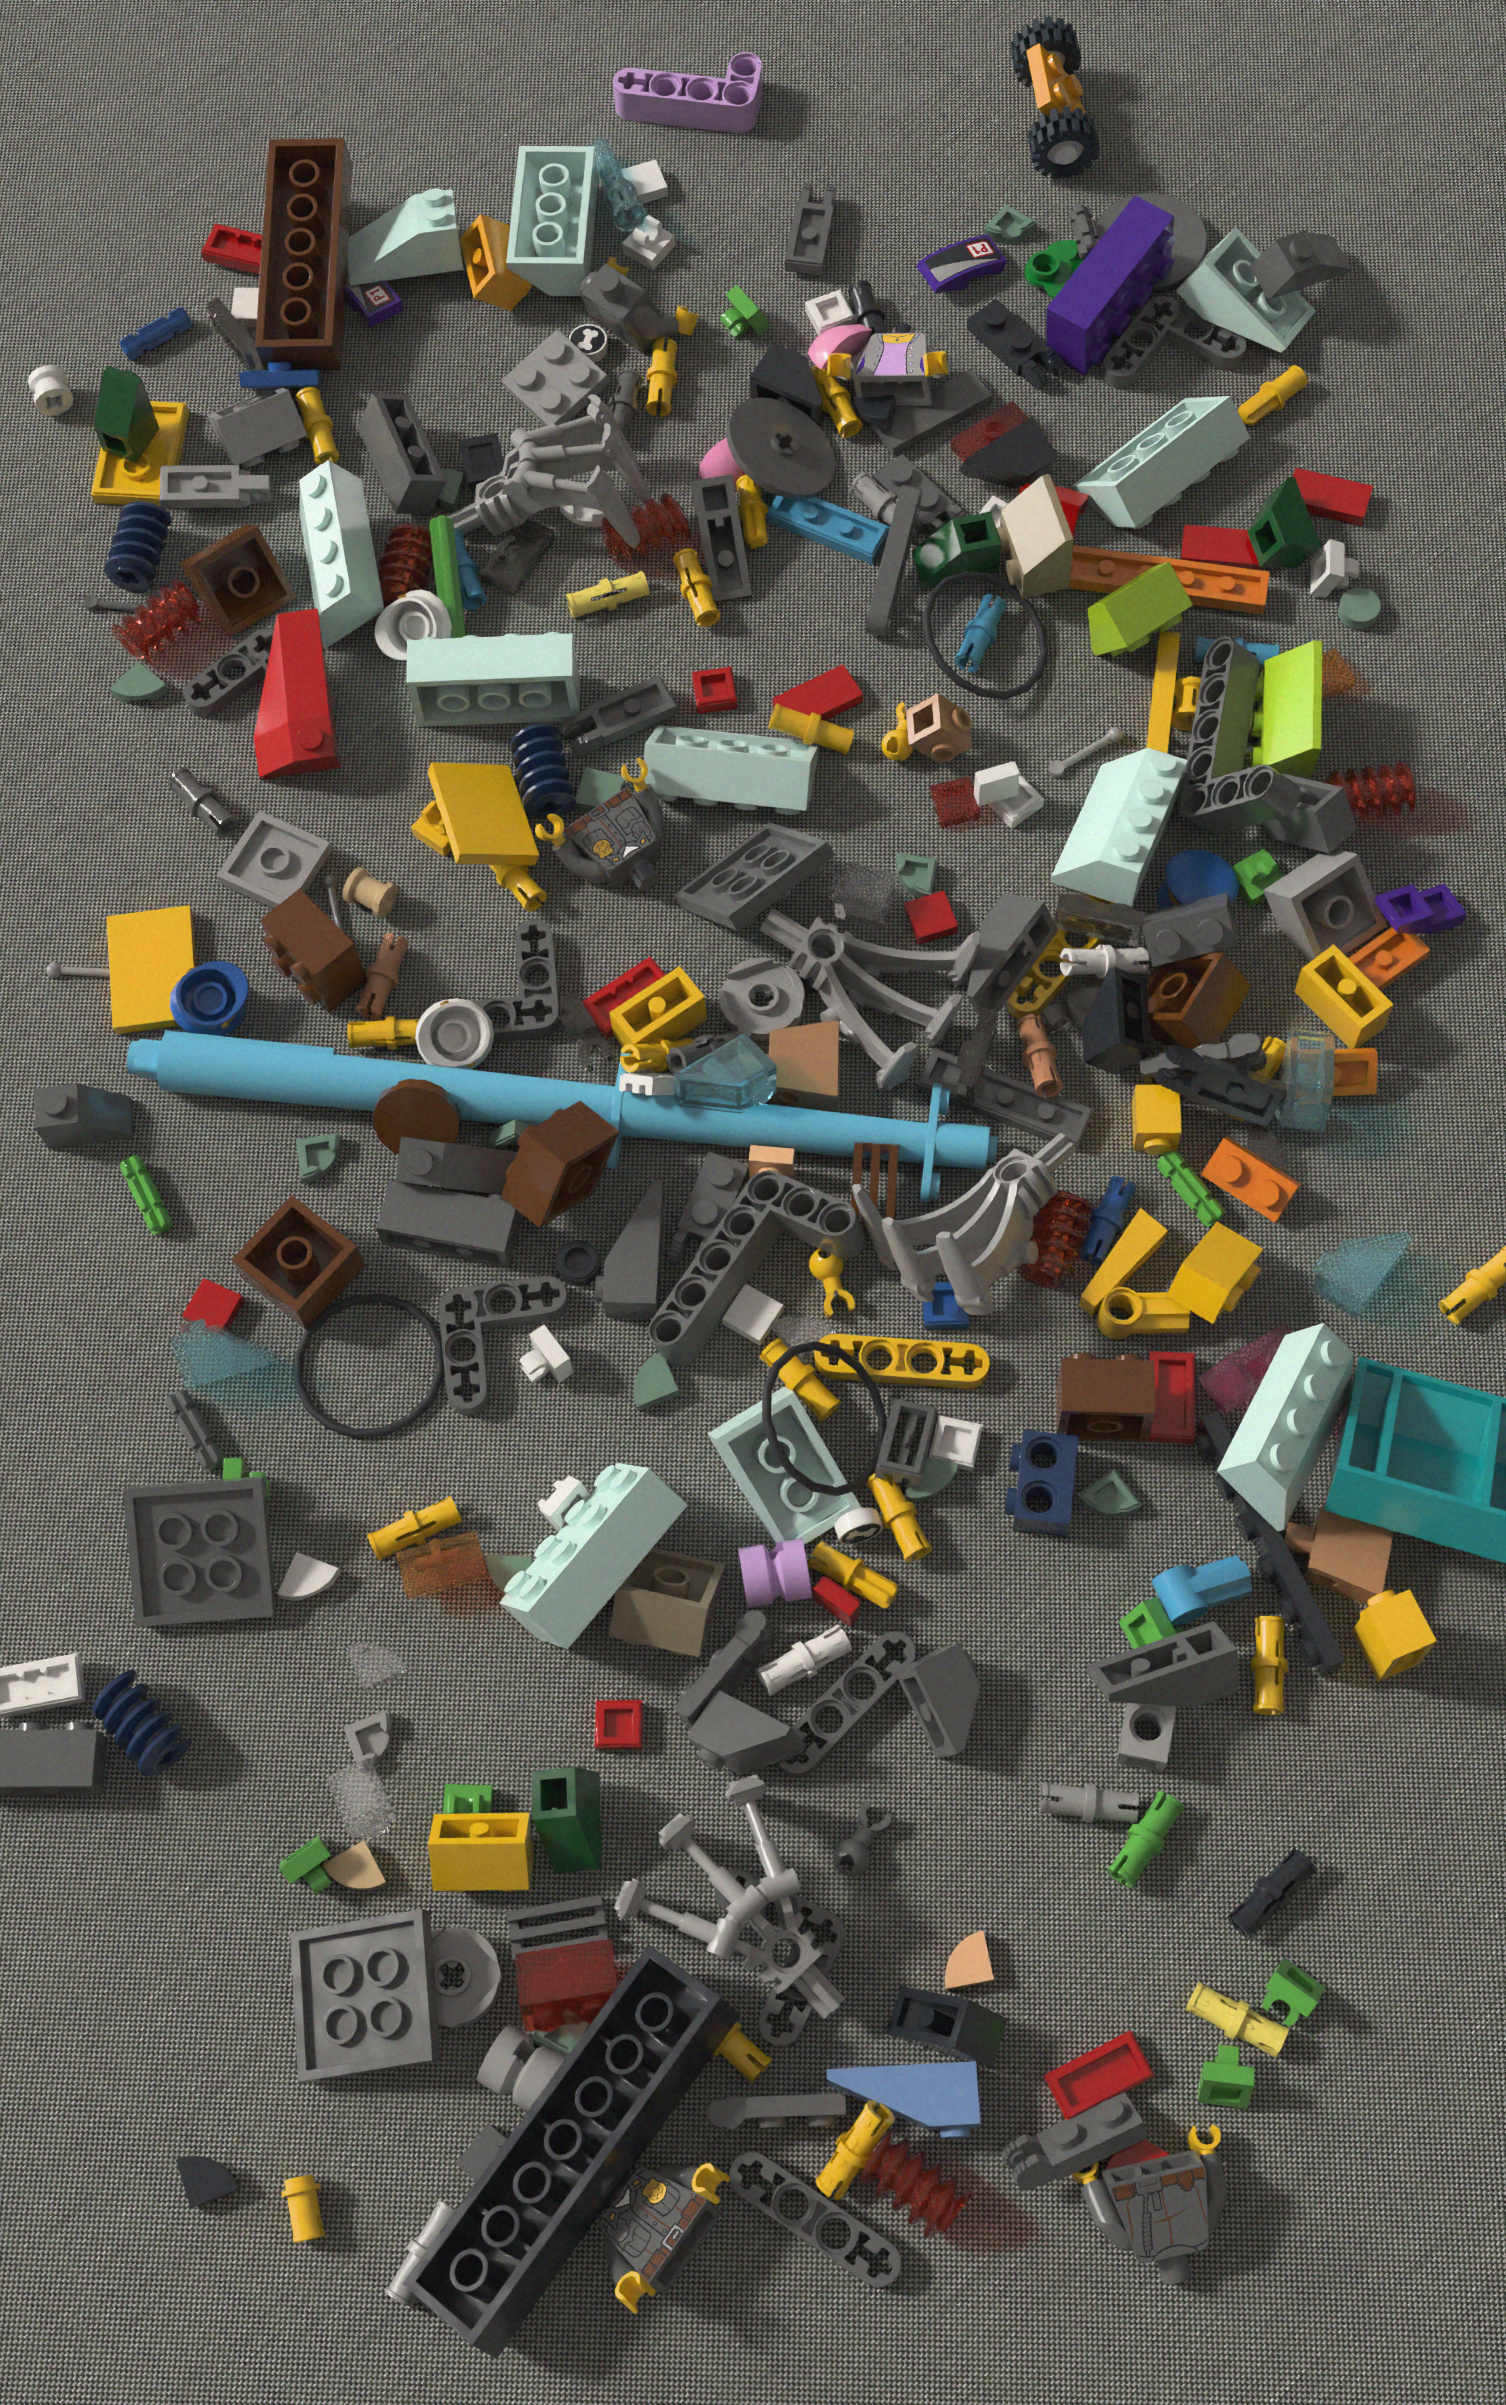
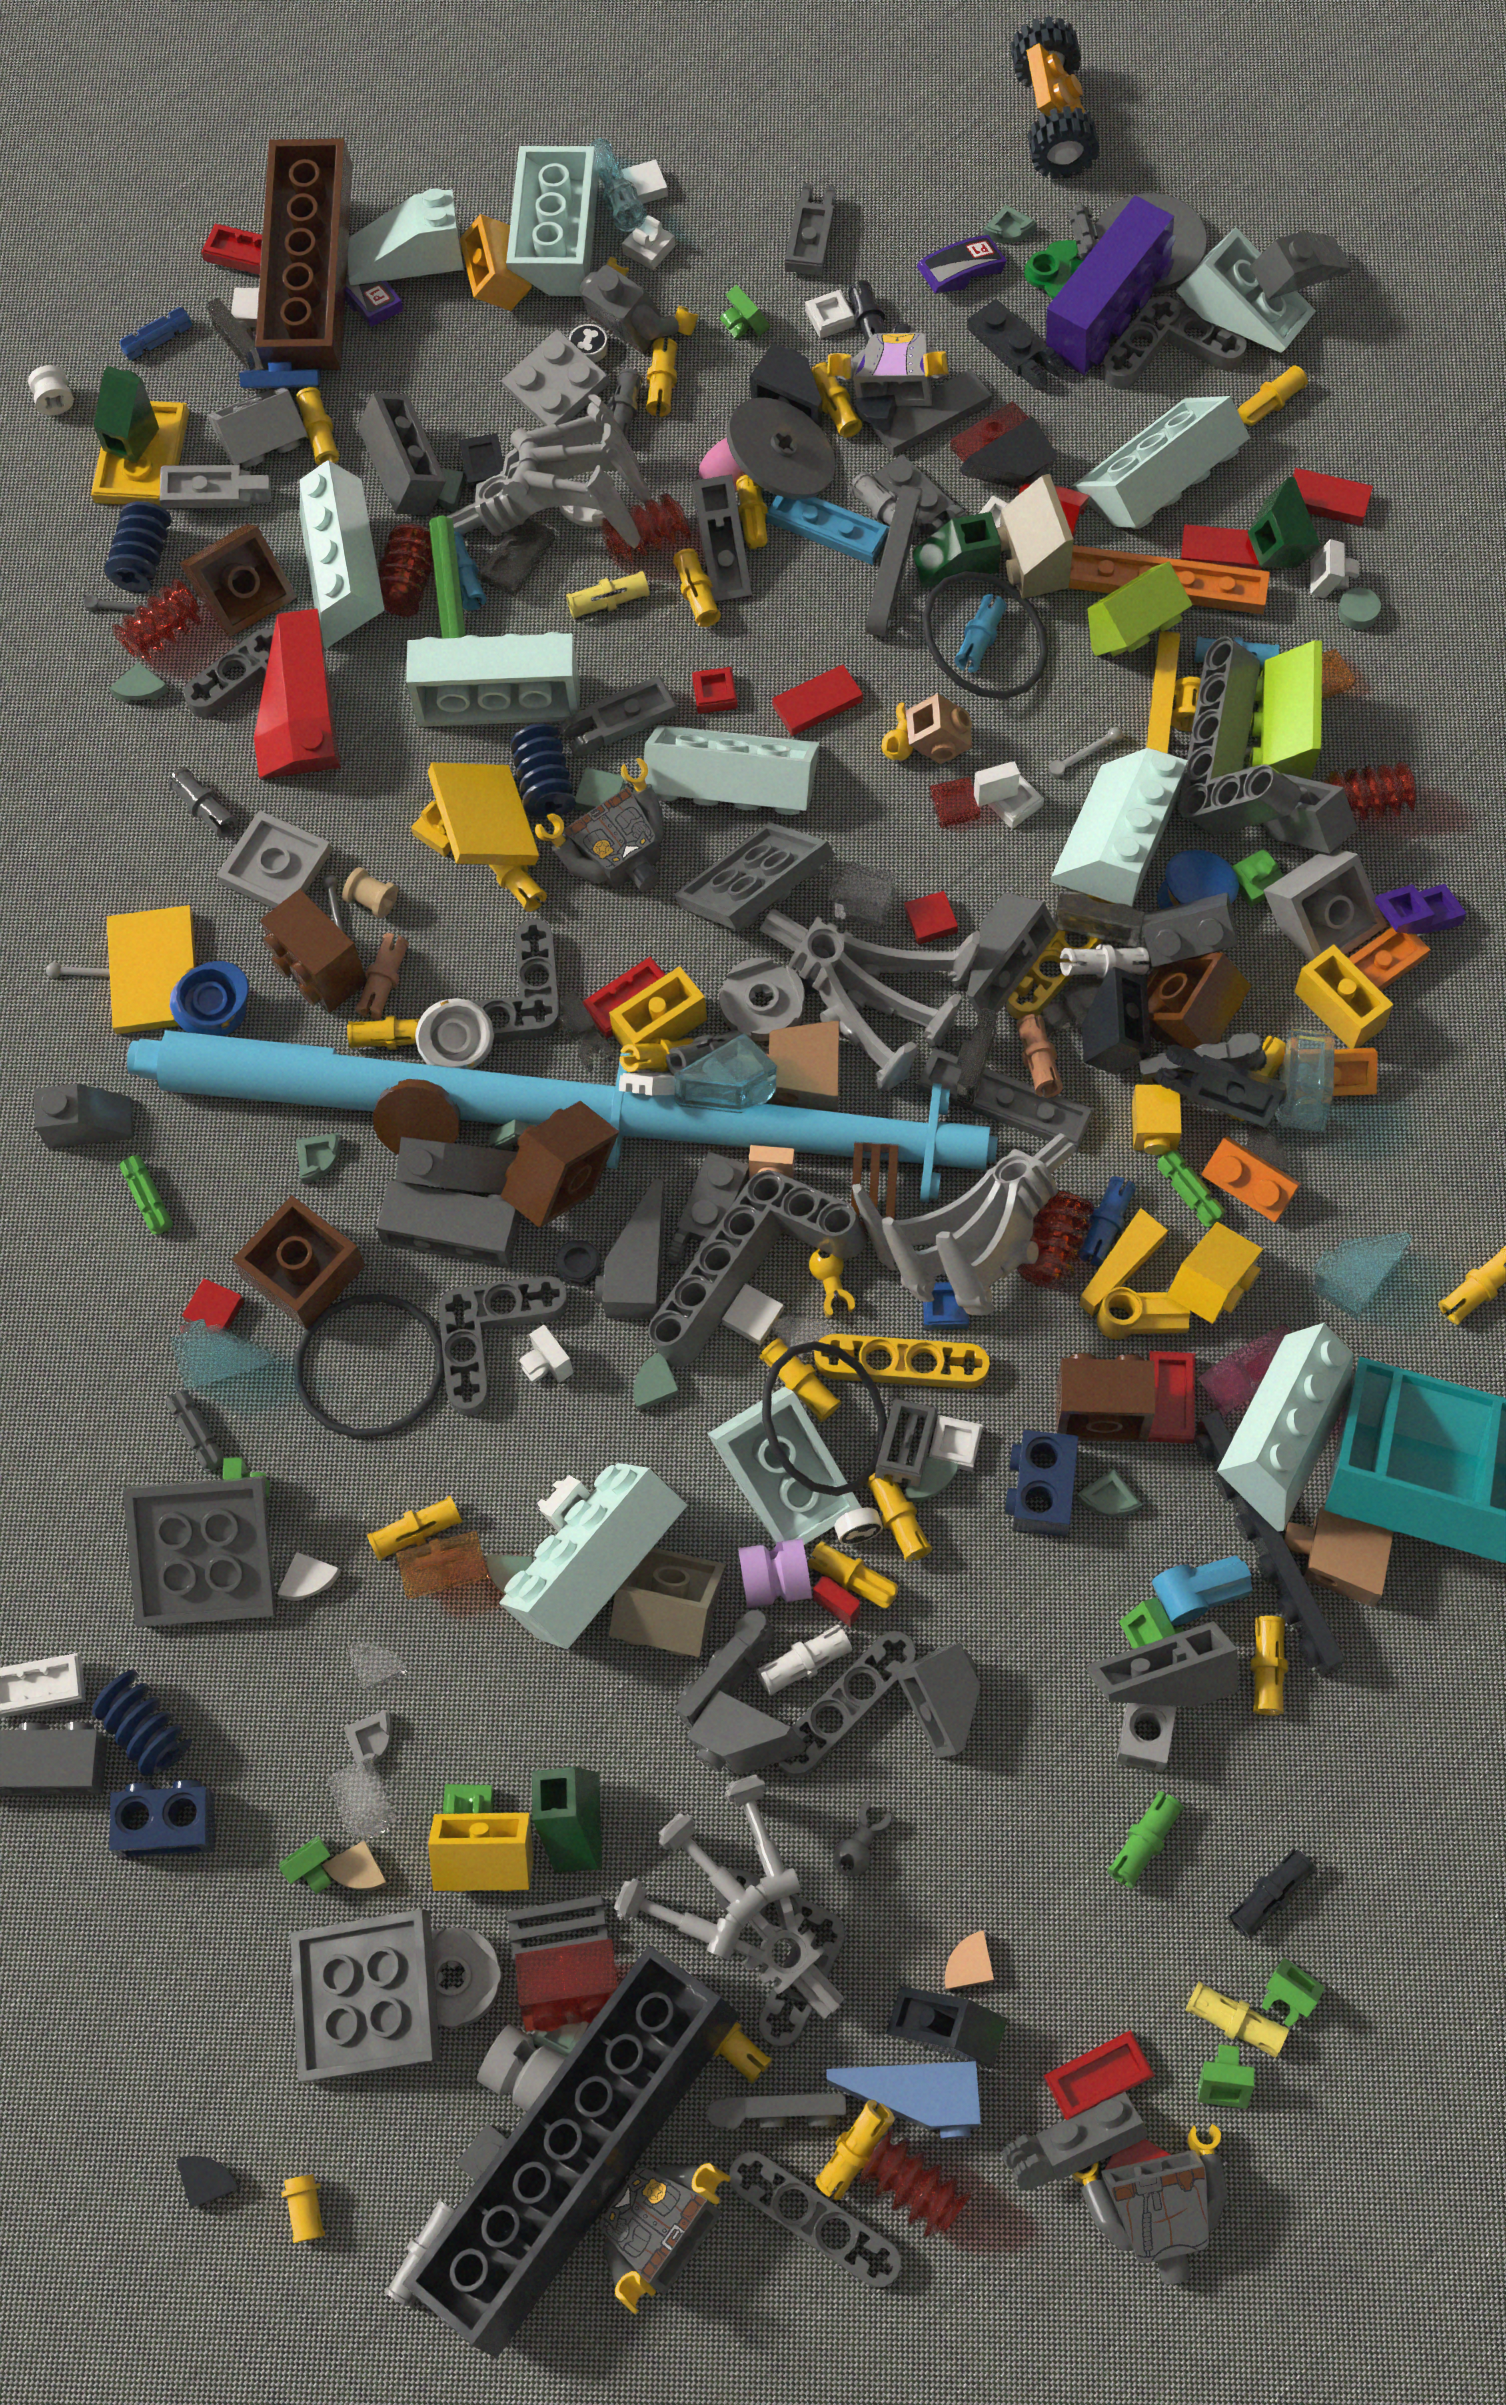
(160, 1833): none -> dark blue brick
(411, 618): white piece -> none
(619, 1724): red tile -> none
(693, 100): lavender beam -> none
(811, 729): yellow pin -> none
(839, 339): bright pink brick -> none
(916, 873): sand green tile -> none
(1089, 1802): light grey pin -> none
(1393, 1634): yellow brick -> none

